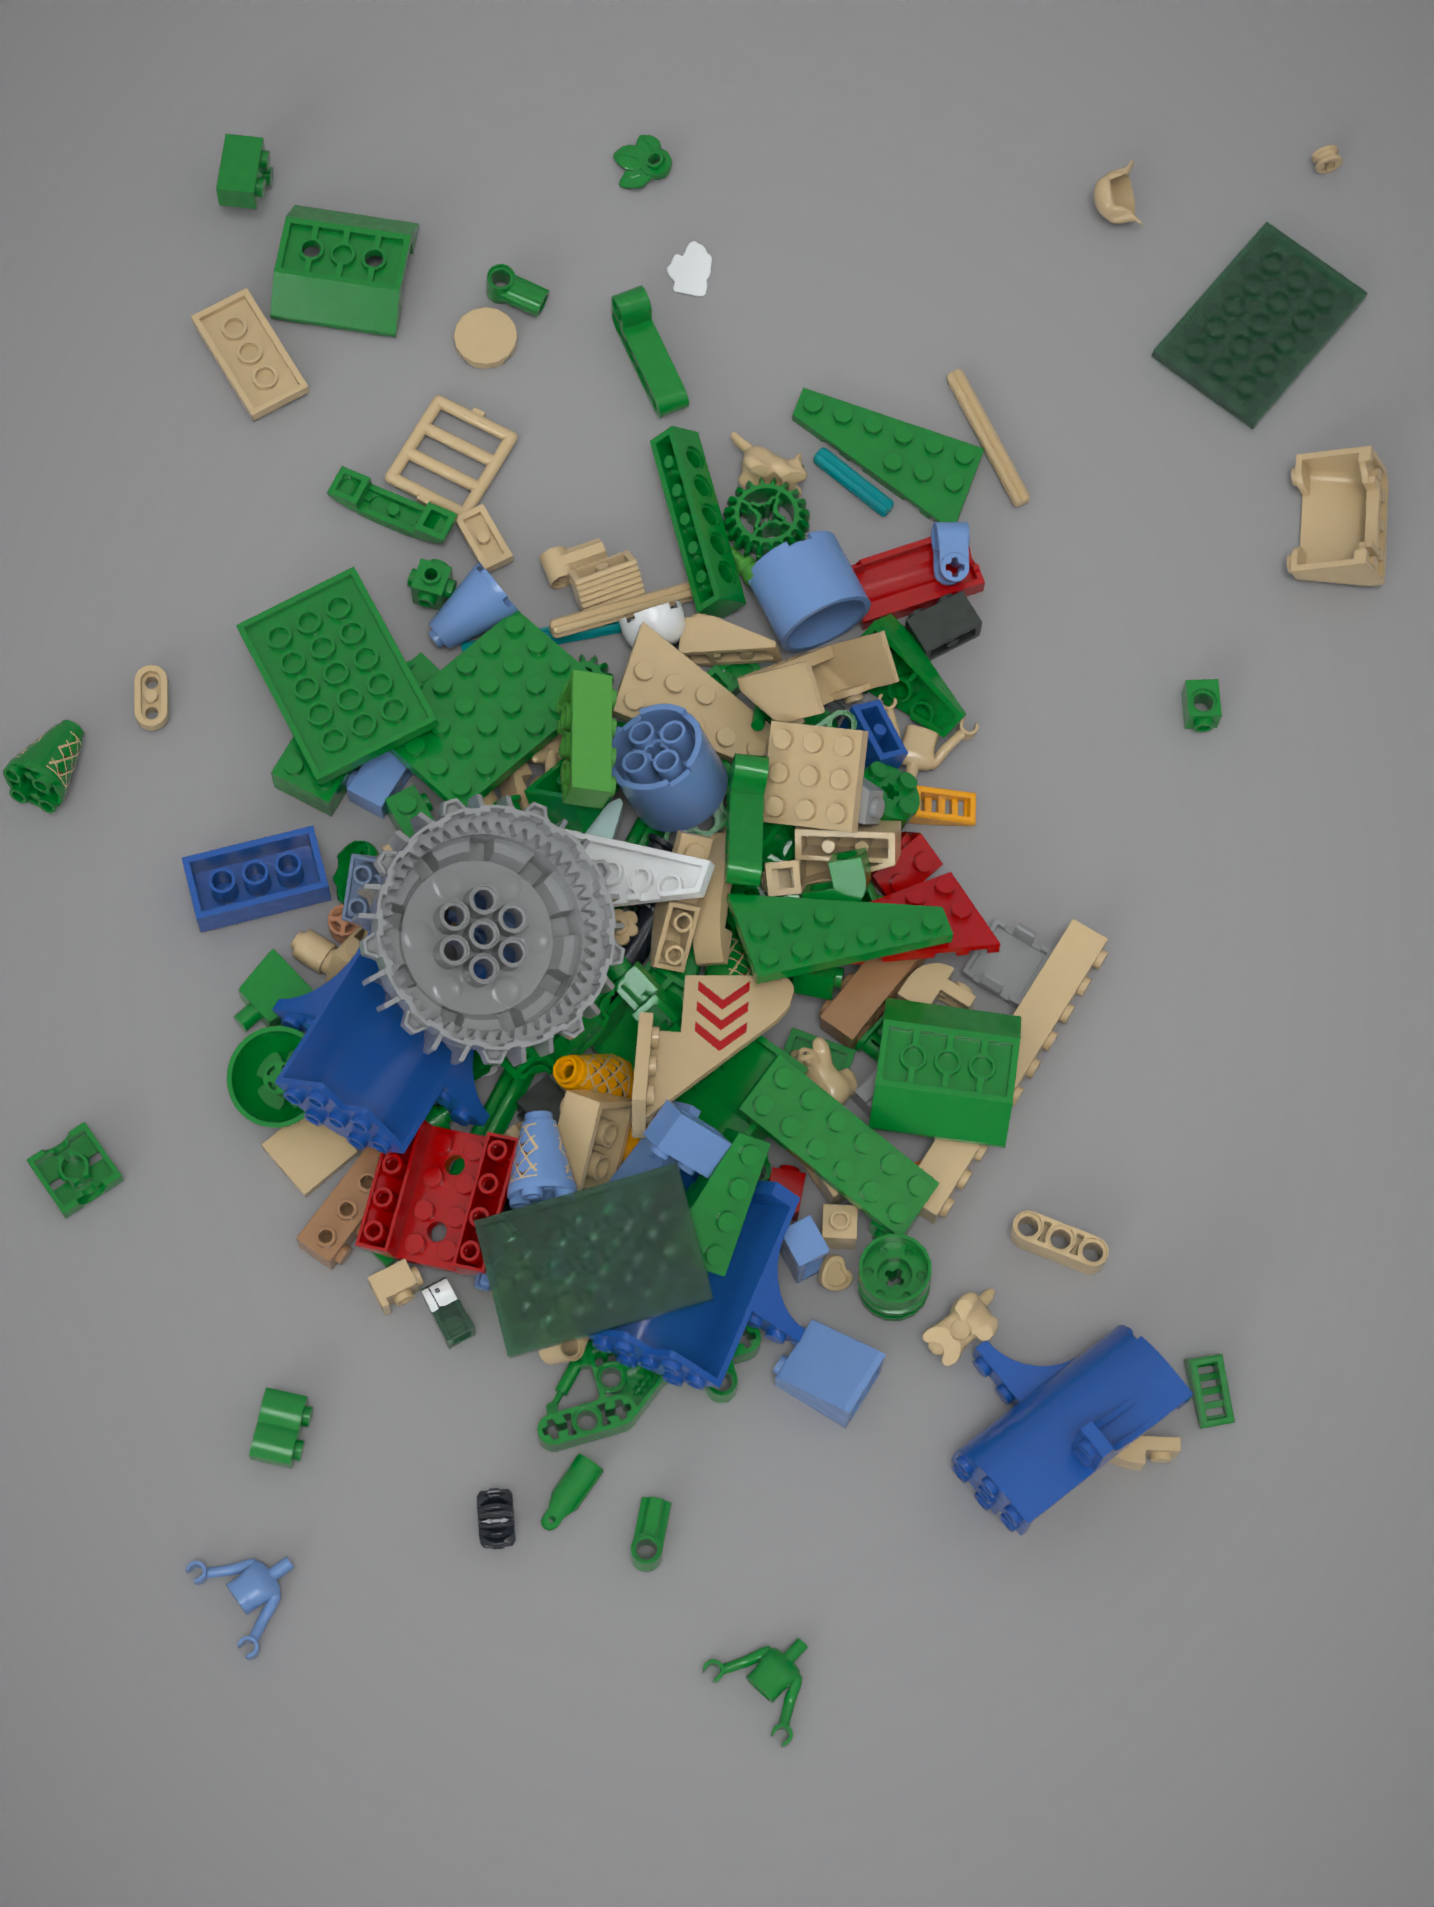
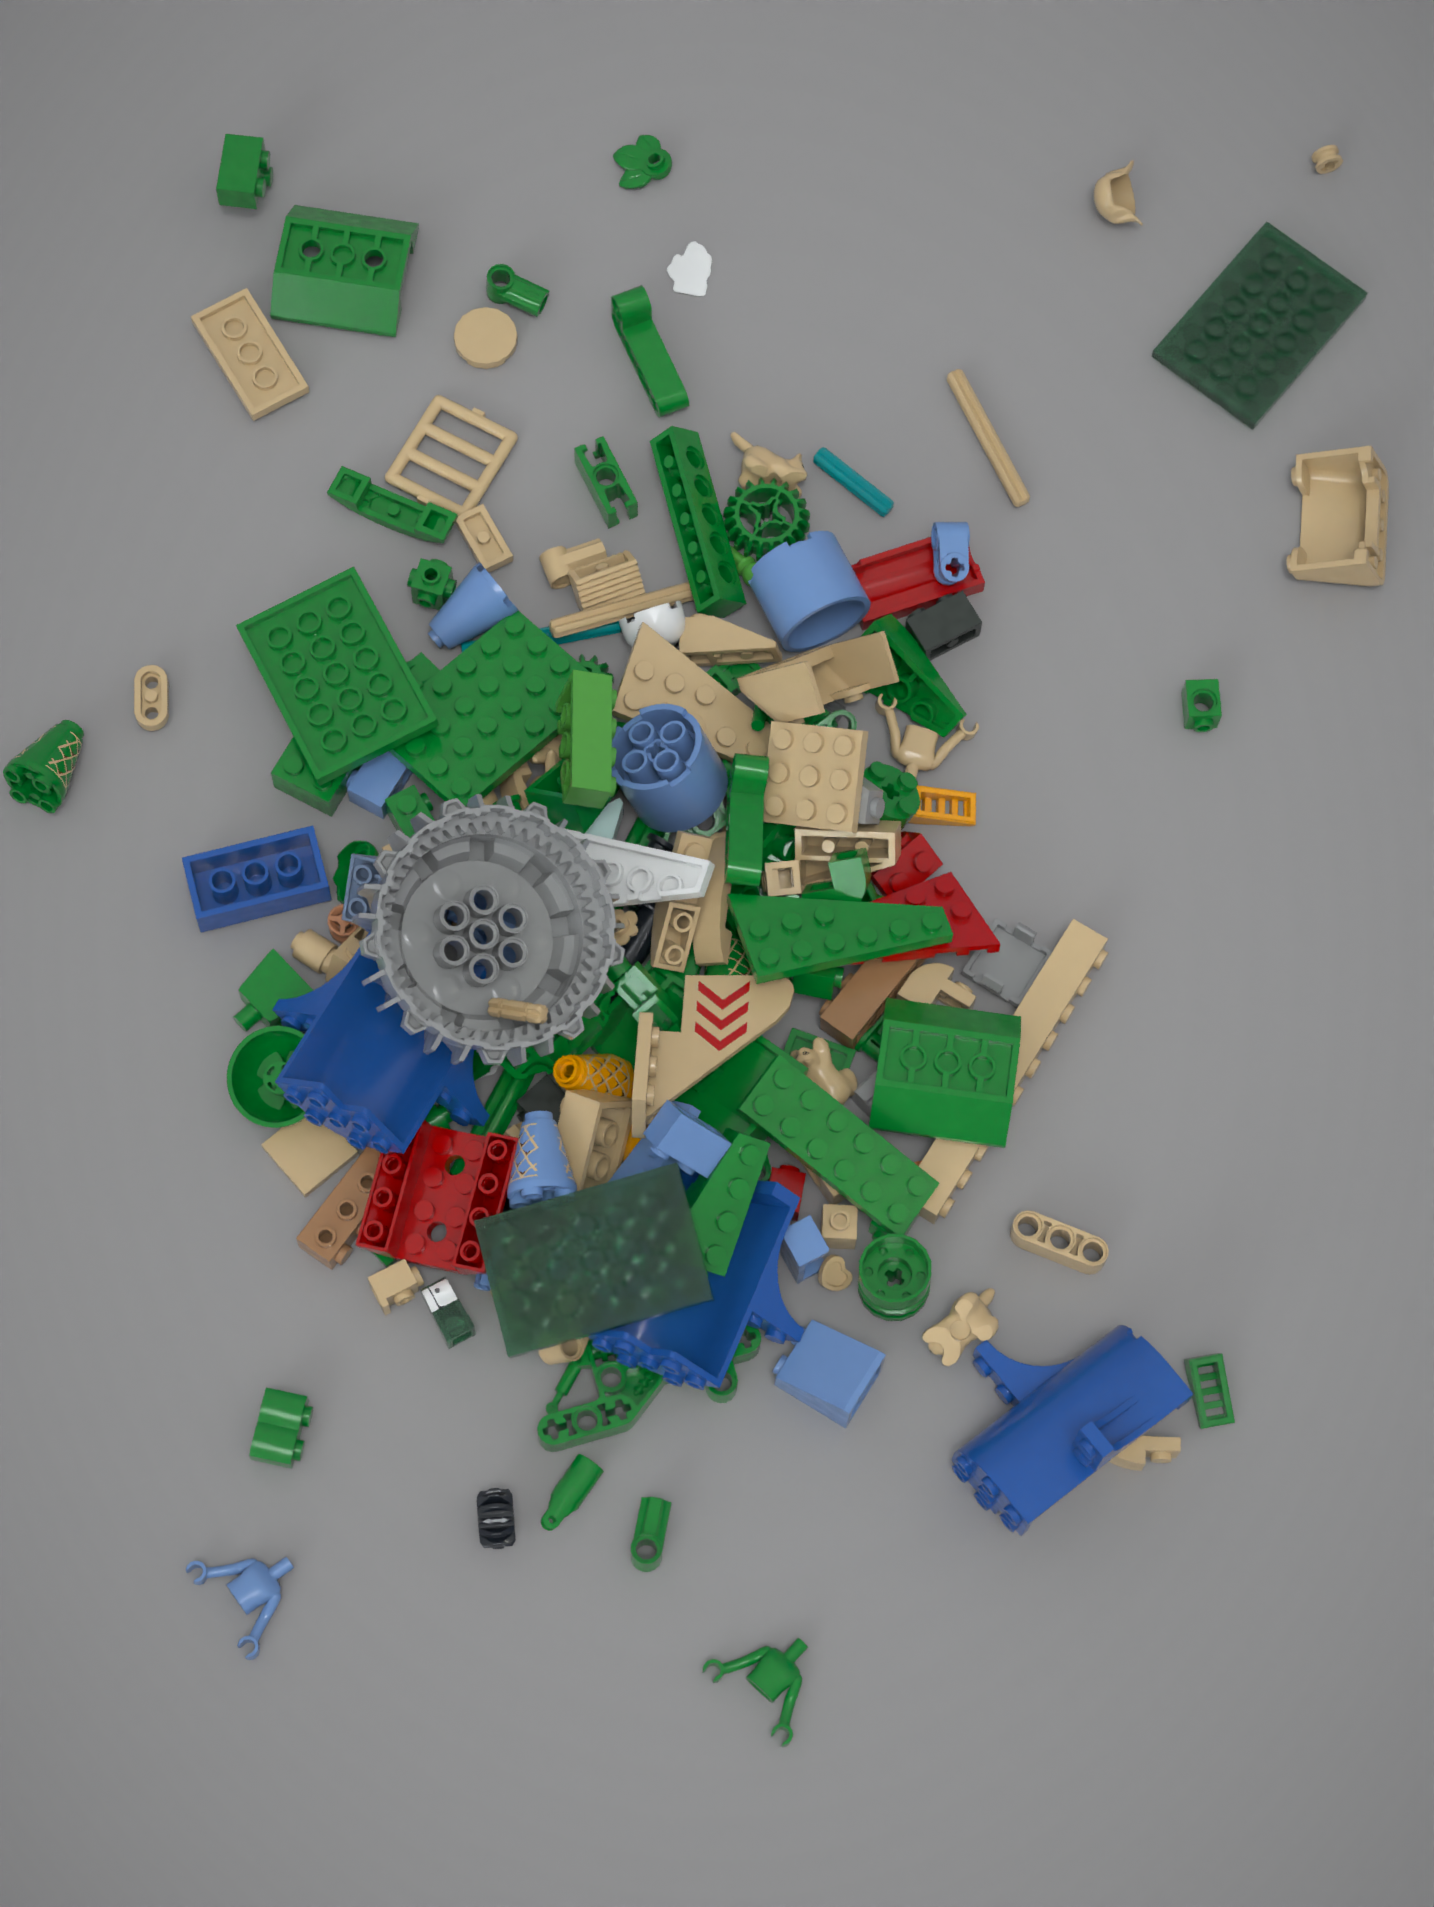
(71, 1164): green brick -> none
(517, 1010): none -> tan axle
(609, 470): none -> green piece
(883, 740): blue brick -> none
(904, 458): green wing -> none

